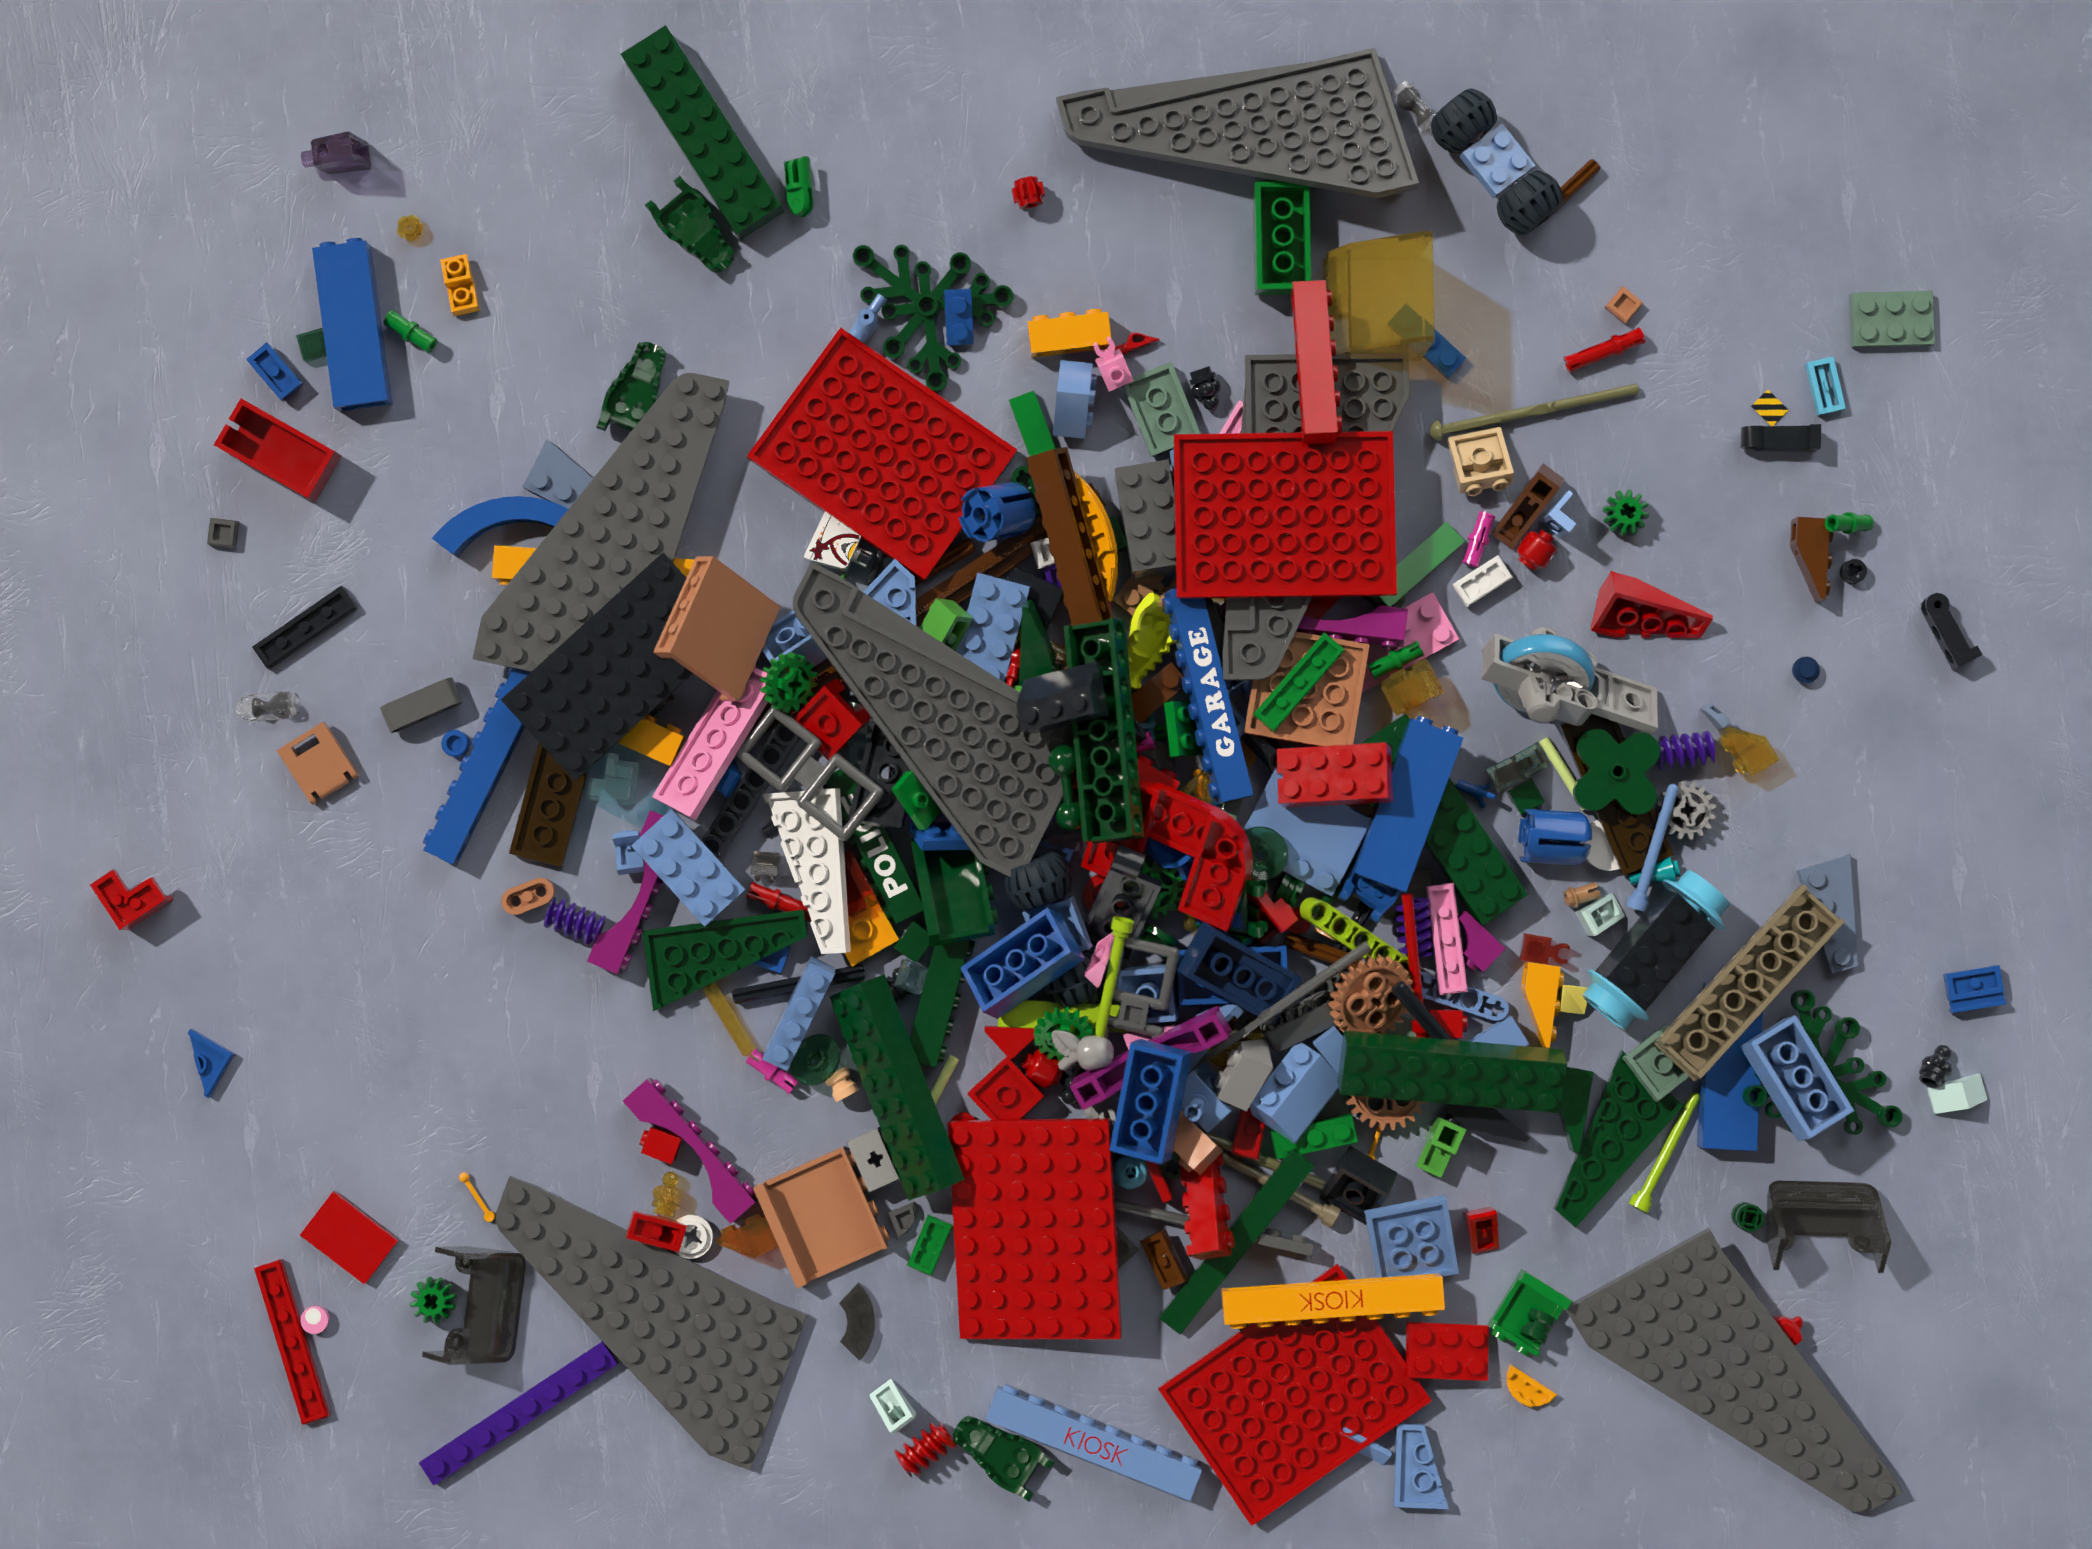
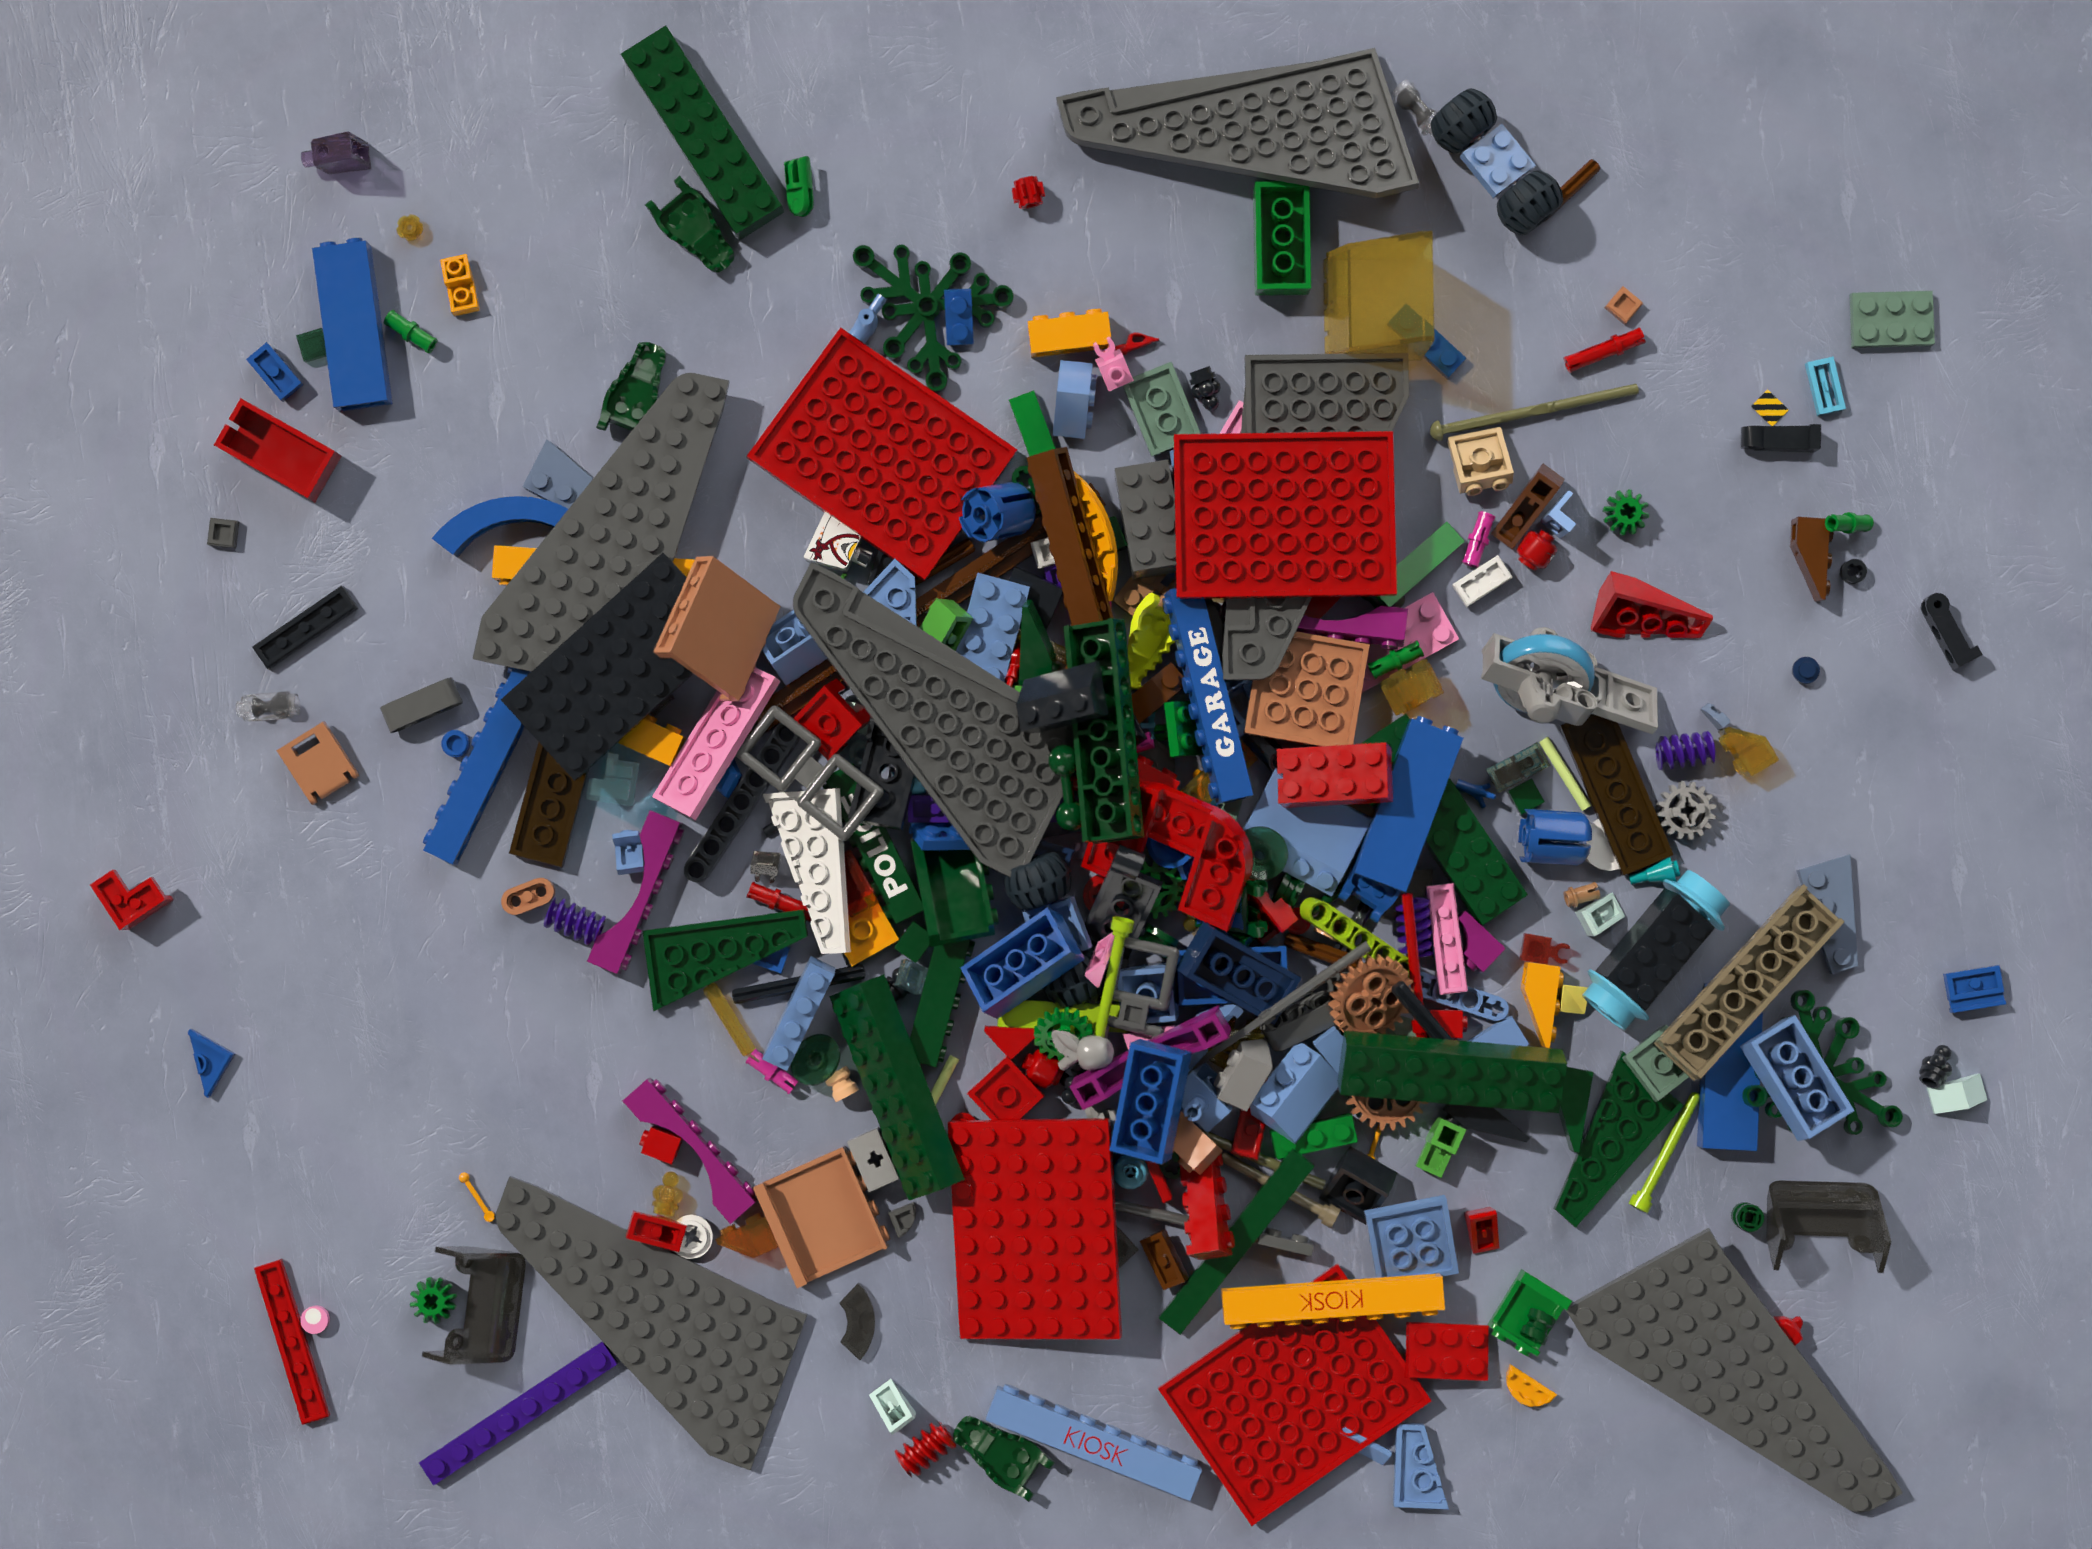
(349, 1237): red tile -> none
(688, 867): medium blue plate -> none
(790, 684): green gear -> none
(915, 800): green plate -> none
(929, 1244): green plate -> none
(1298, 682): green tile -> none
(1314, 362): brick -> none
(1601, 786): dark green plant -> none
(1639, 899): medium blue piece -> none

